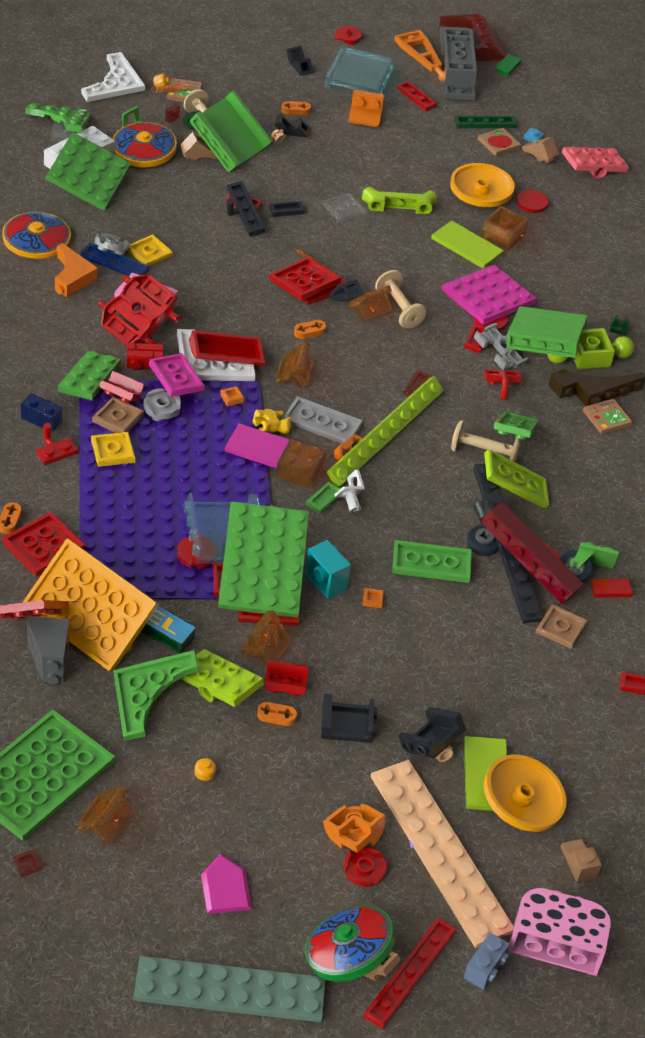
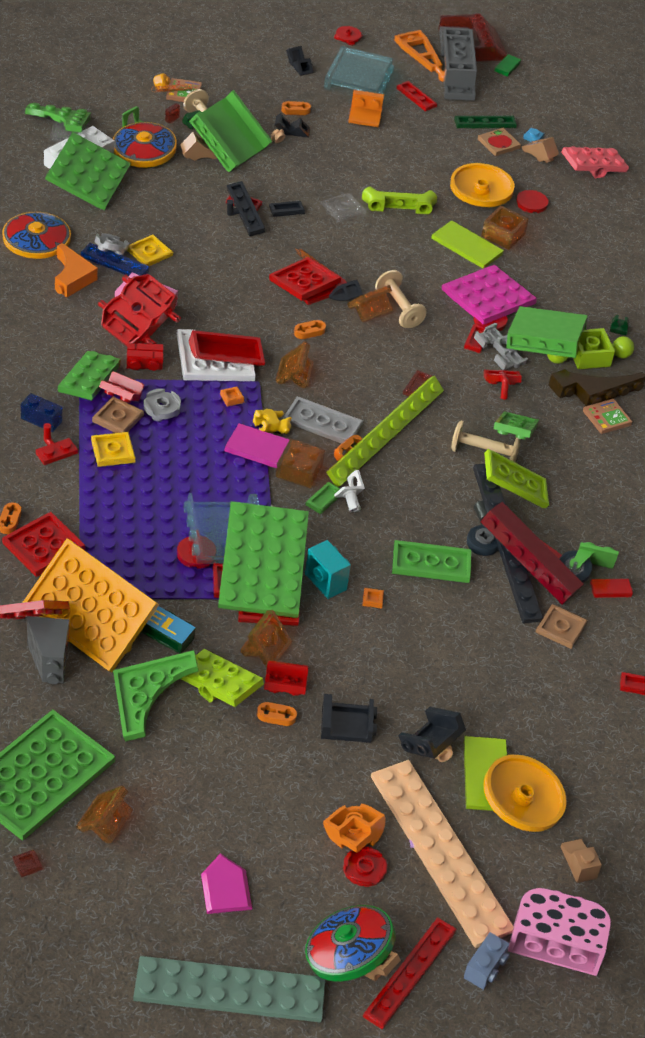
(118, 82): white plate -> none
(176, 375): dark pink tile -> none
(205, 769): light orange piece -> none

